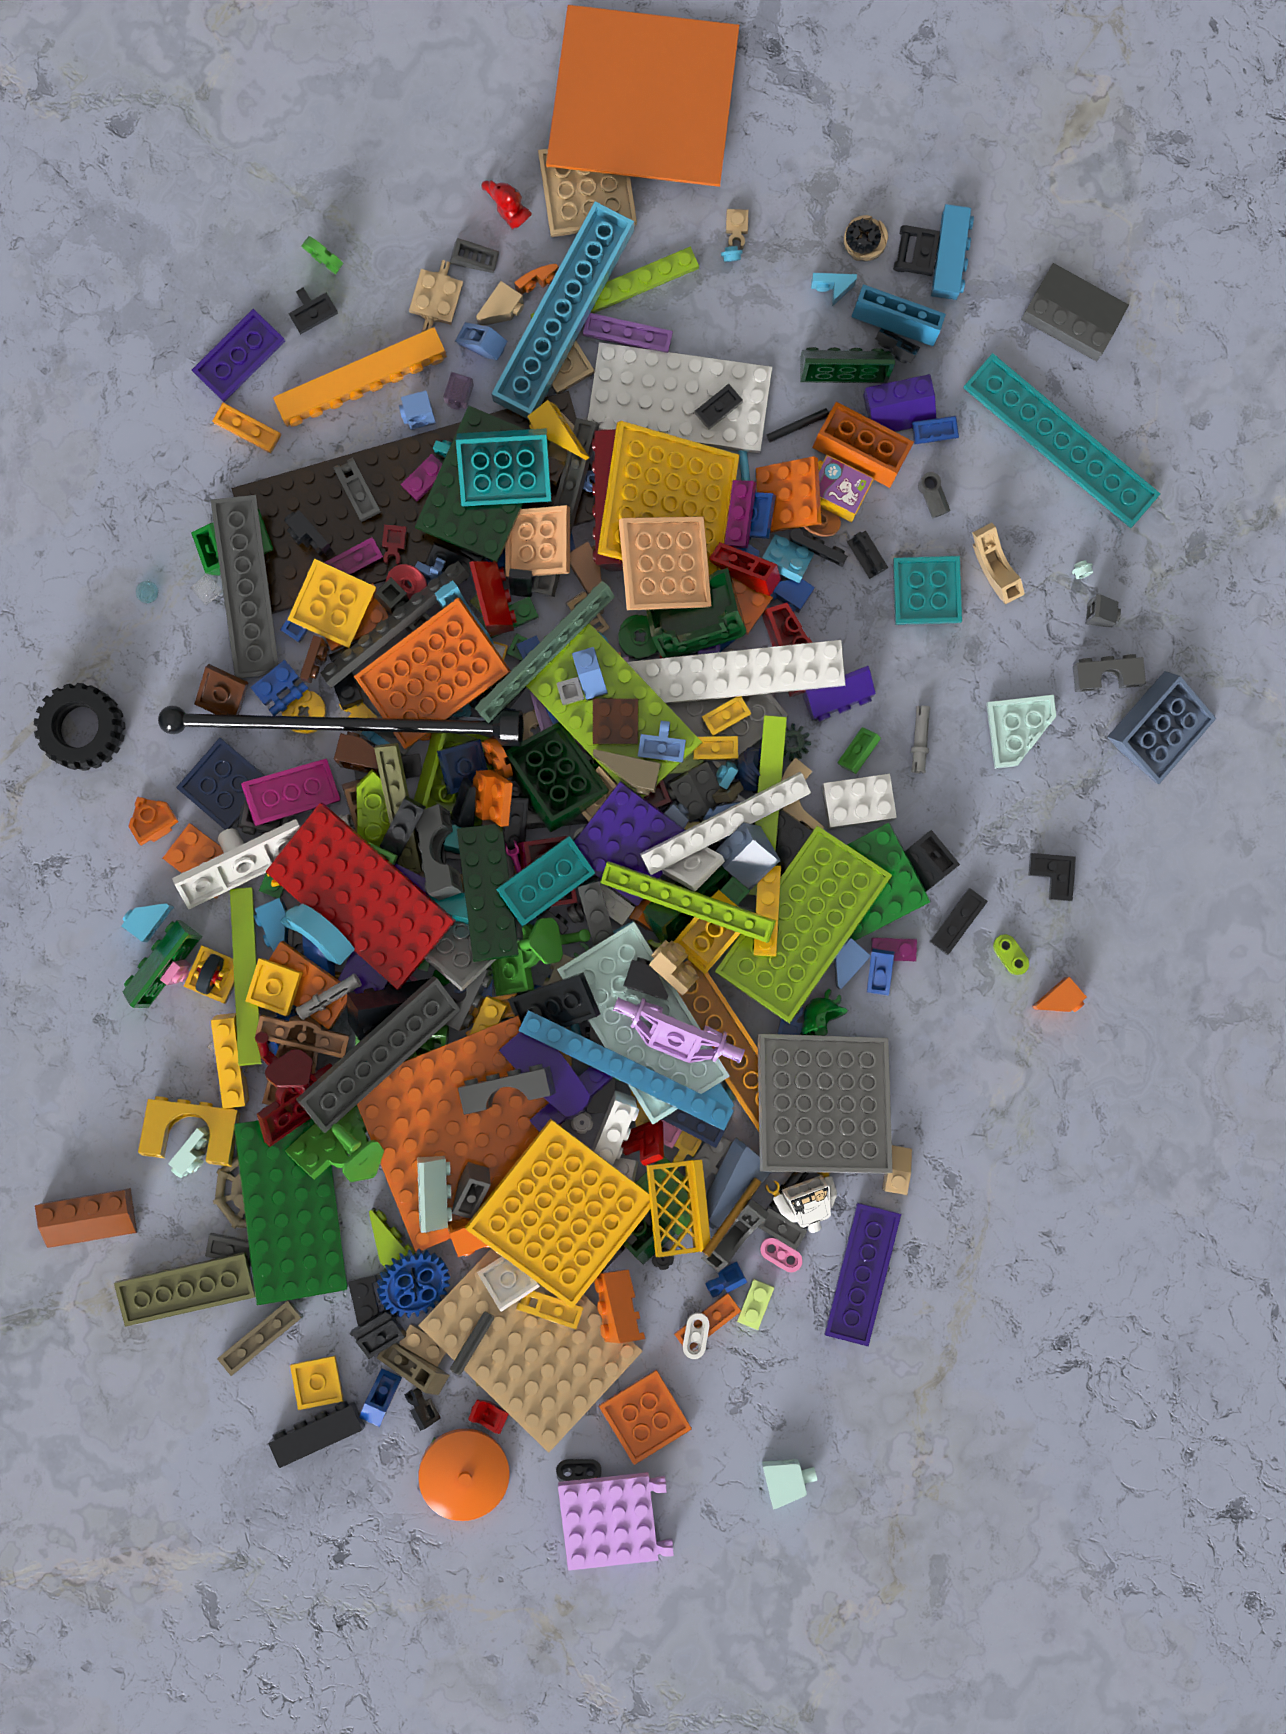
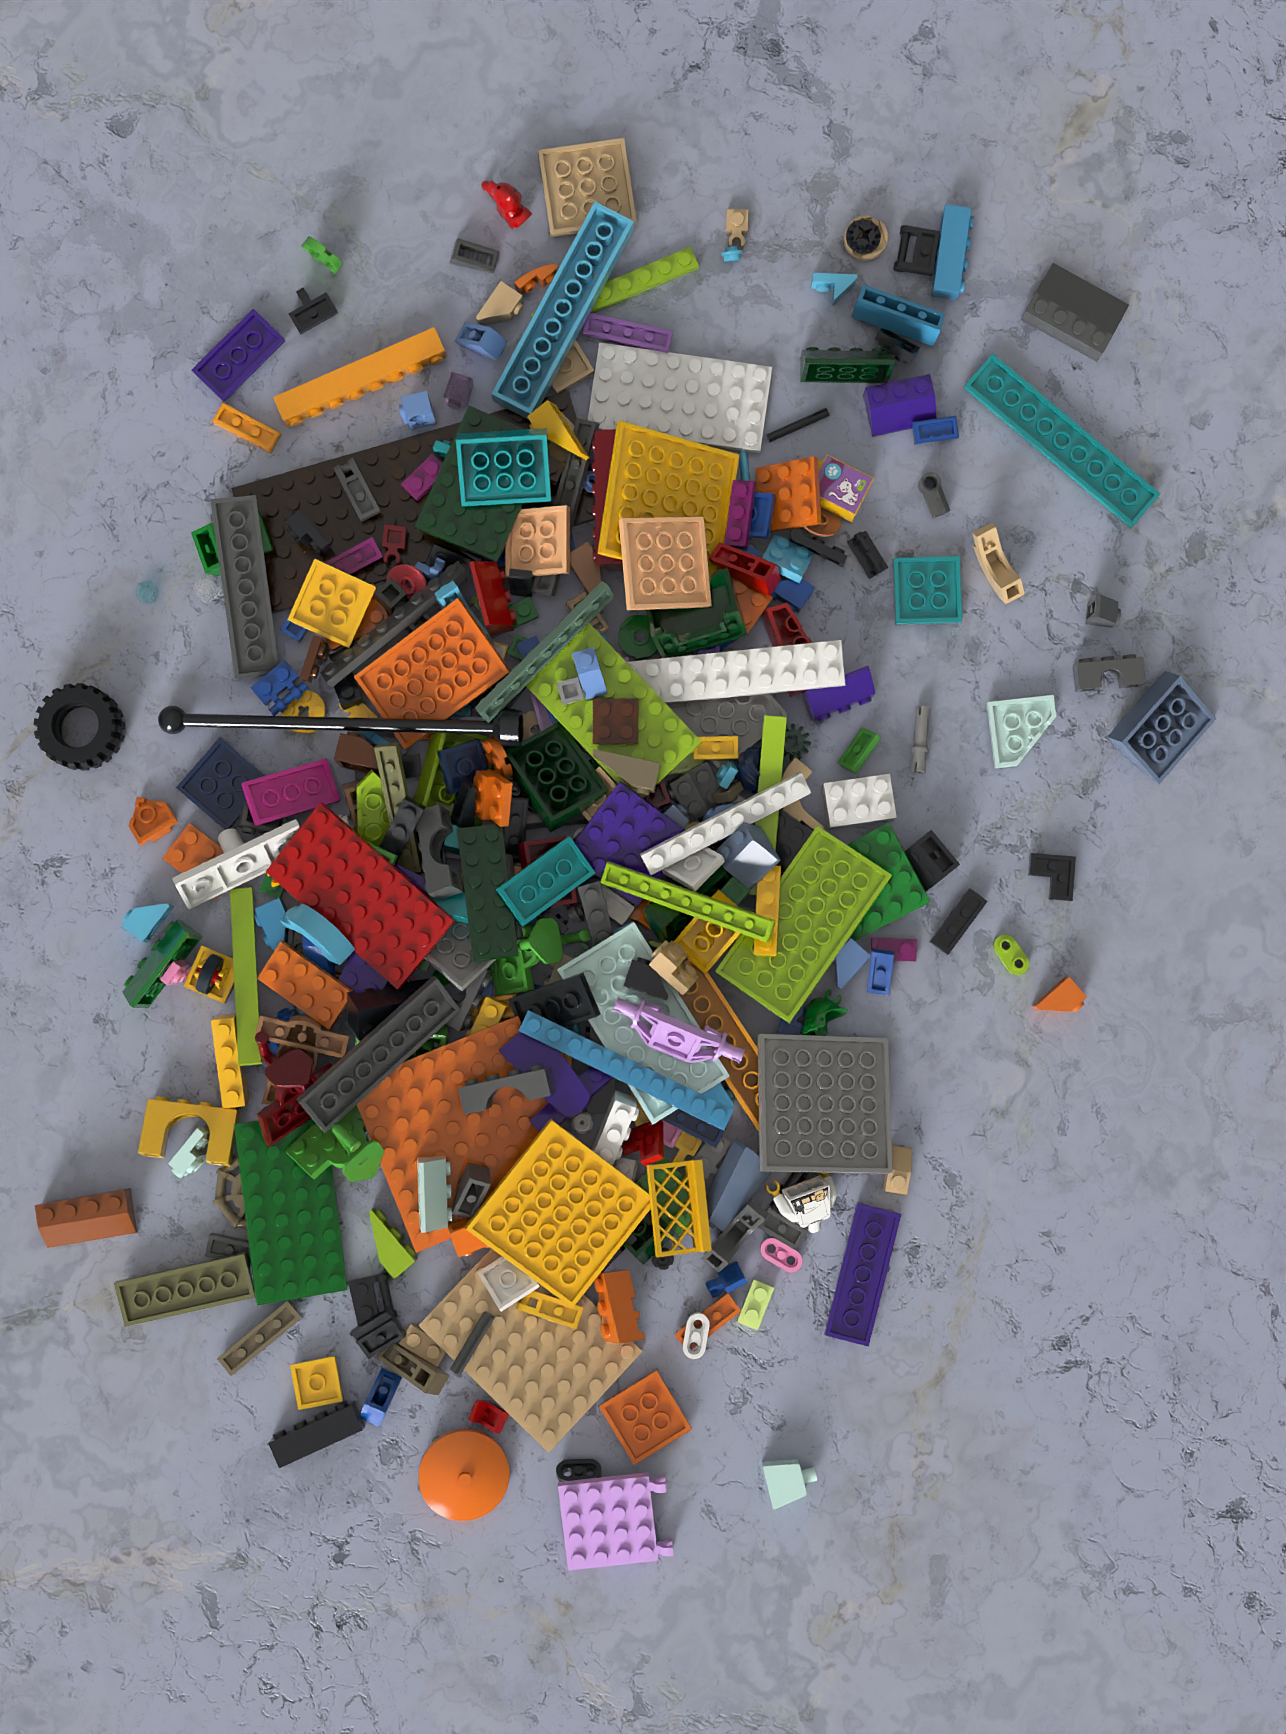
(220, 692): reddish brown plate -> none
(273, 986): yellow plate -> none
(320, 1001): light grey pin -> none
(423, 1411): black plate -> none
(429, 1283): blue gear -> none
(436, 296): tan plate -> none
(513, 853): dark pink hand -> none
(643, 95): orange baseplate -> none
(661, 746): medium blue plate -> none
(718, 406): black plate -> none
(726, 715): yellow plate -> none
(732, 1216): pearl gold bar -> none
(863, 444): orange slope -> none
(1082, 569): light aqua plate -> none

